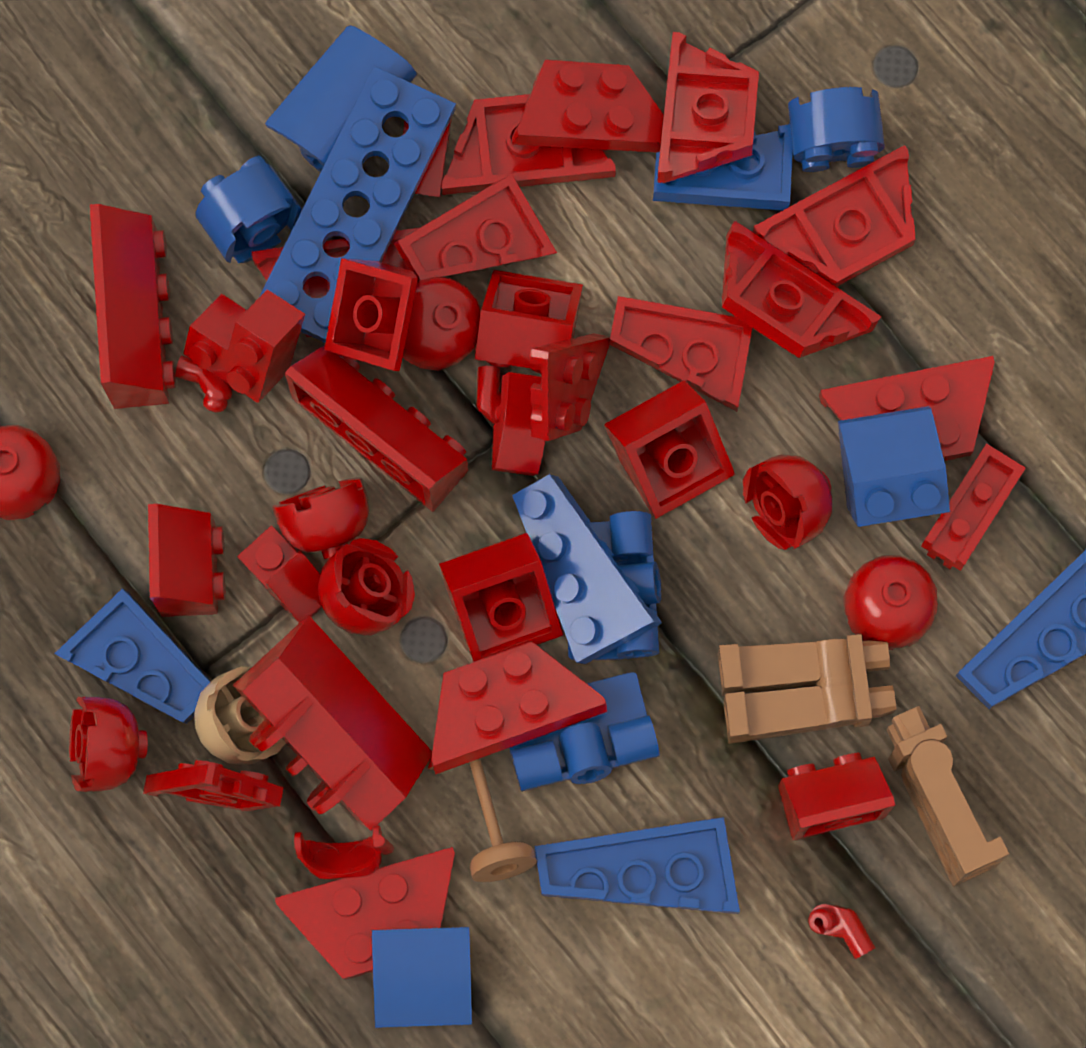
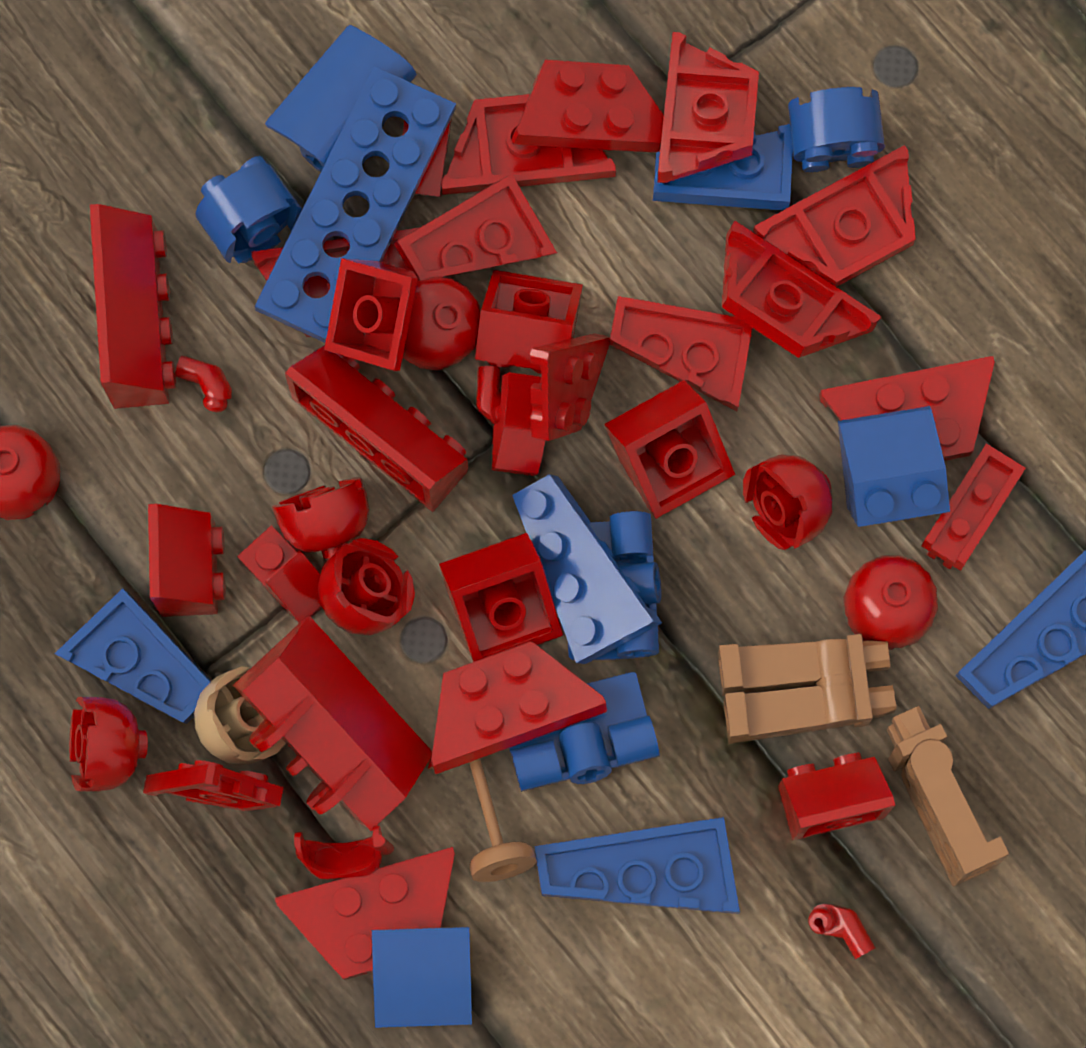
(246, 346): red brick -> none

